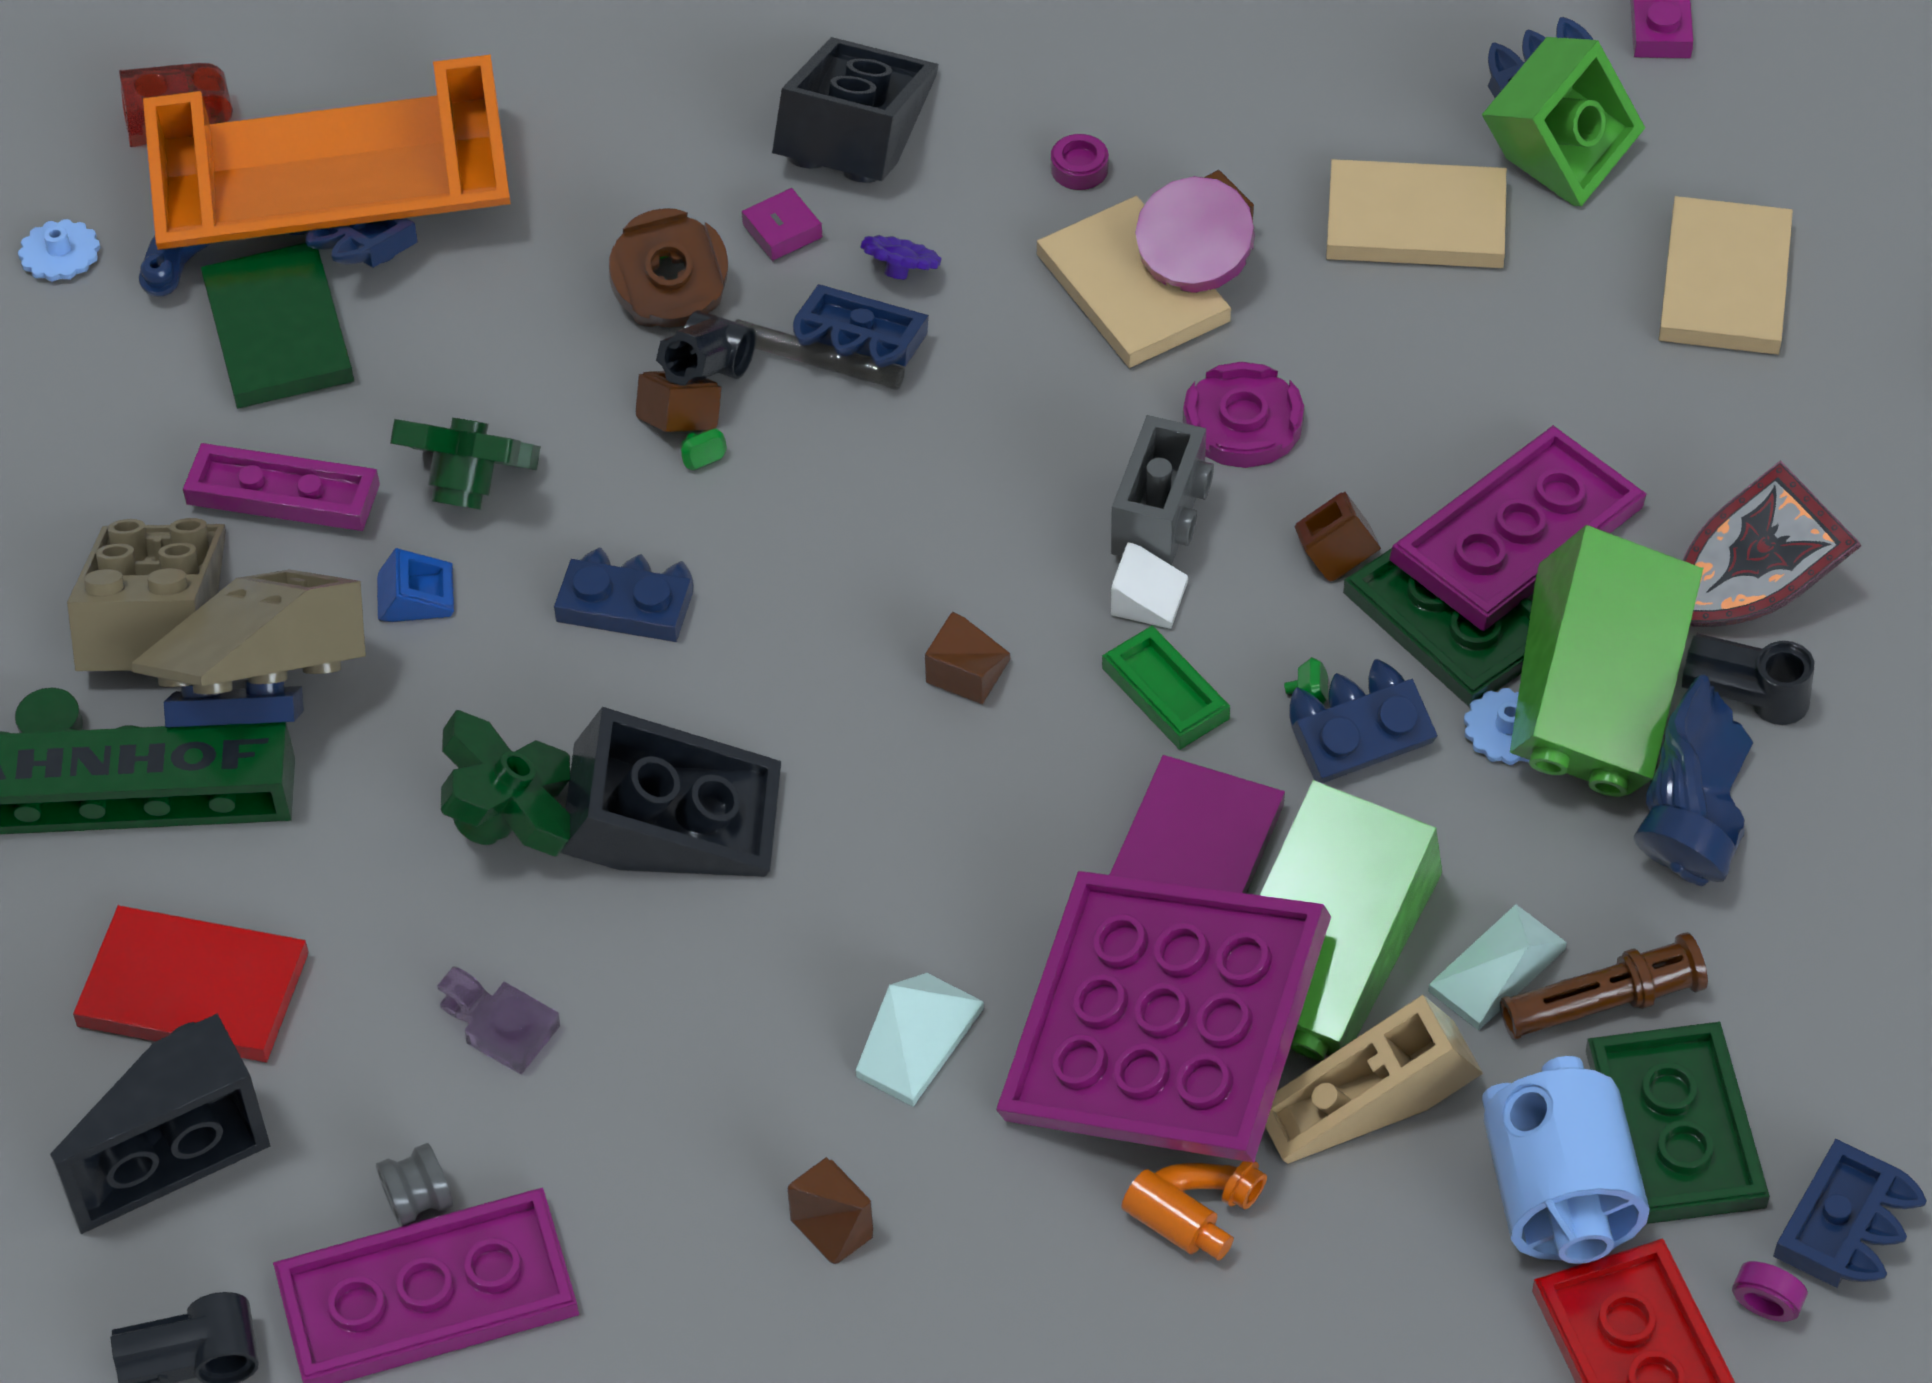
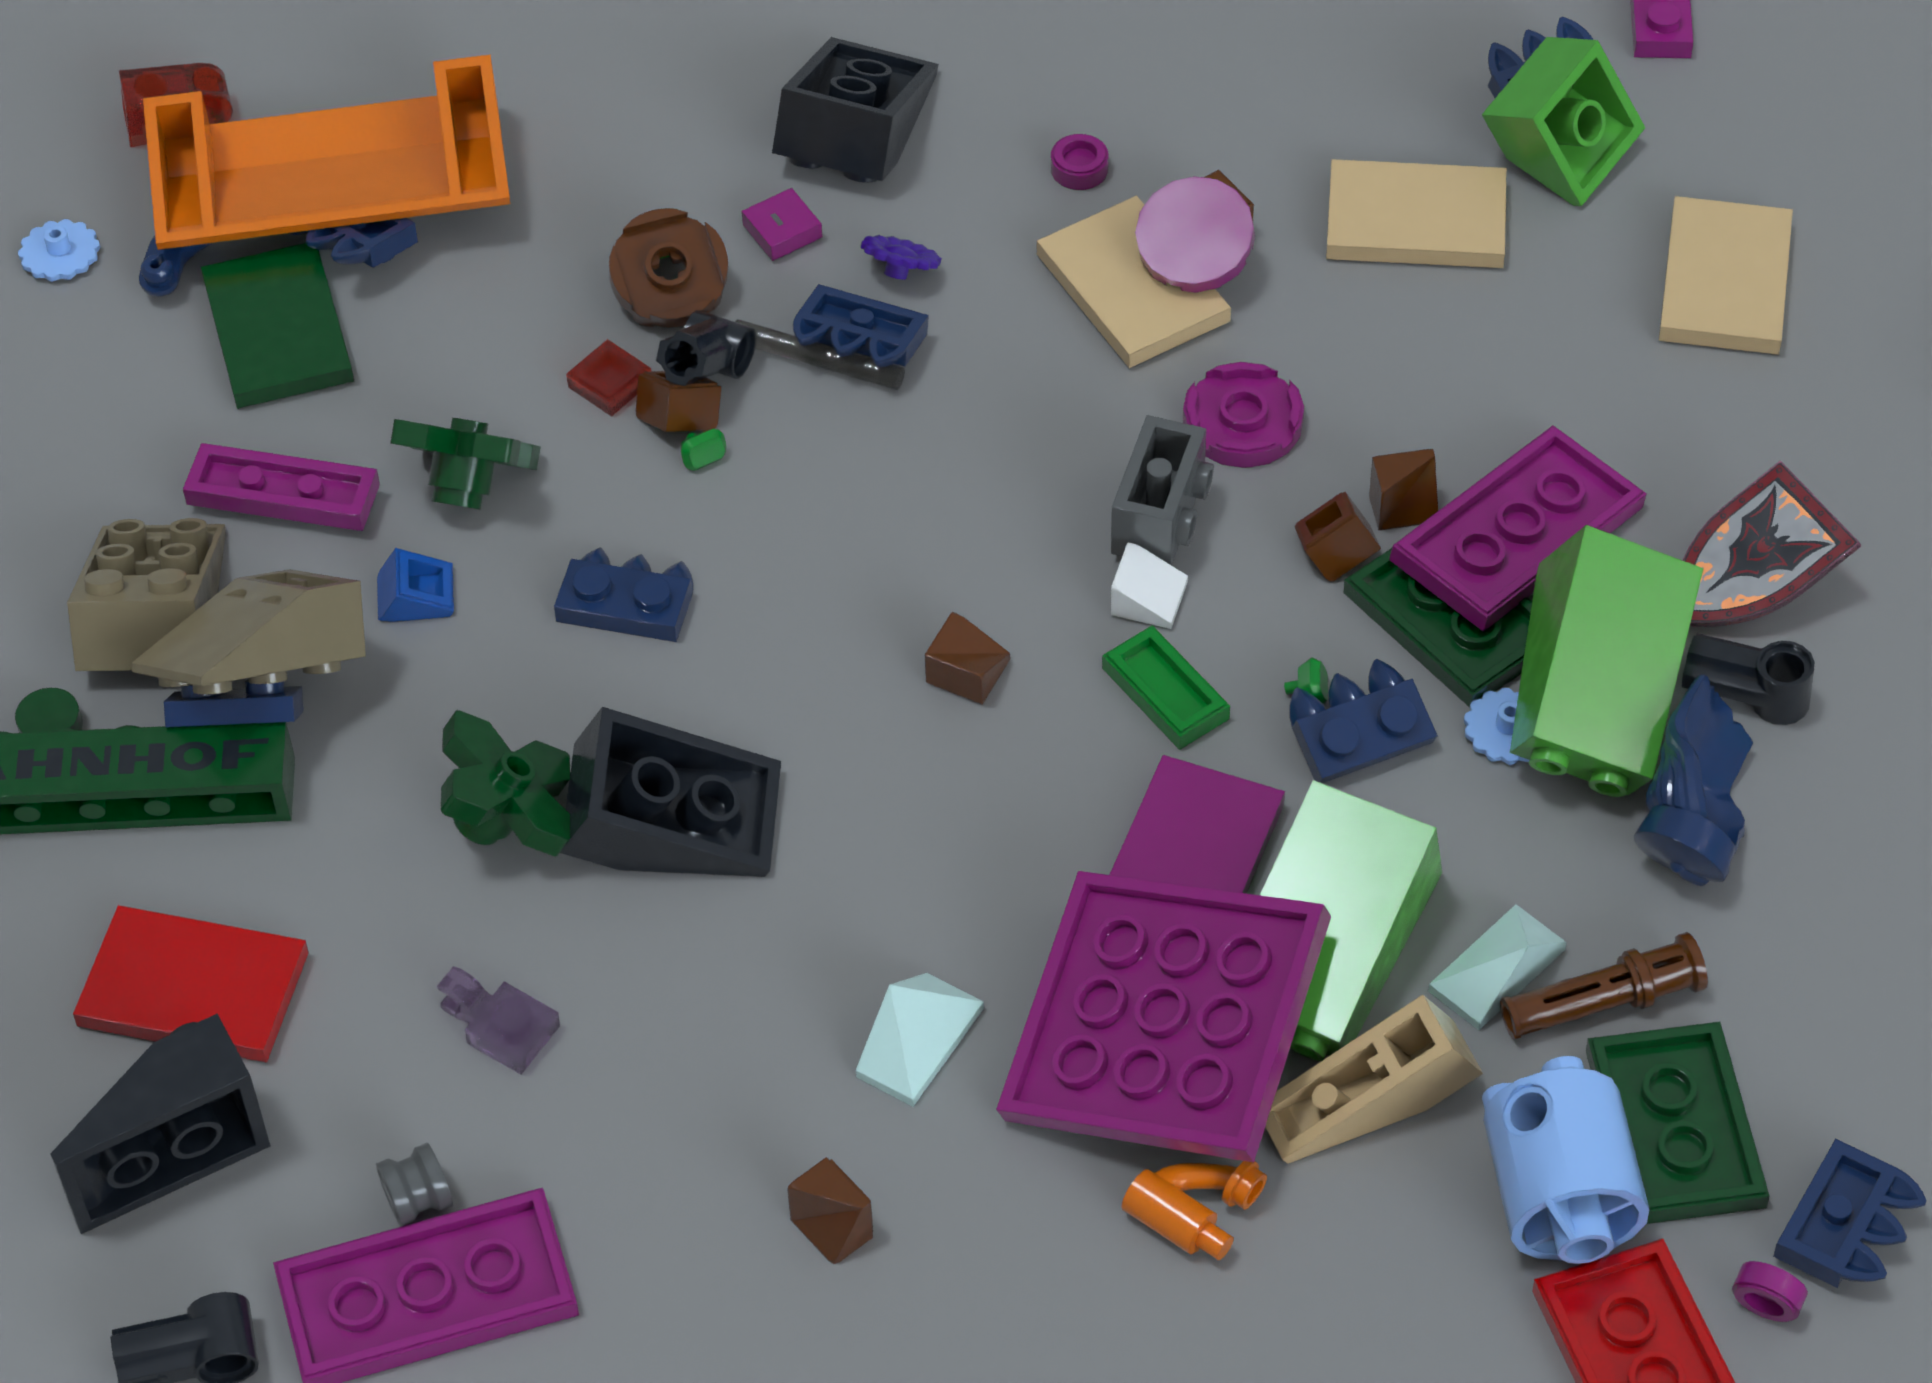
(607, 377): none -> clear red tile
(1403, 488): none -> reddish brown slope

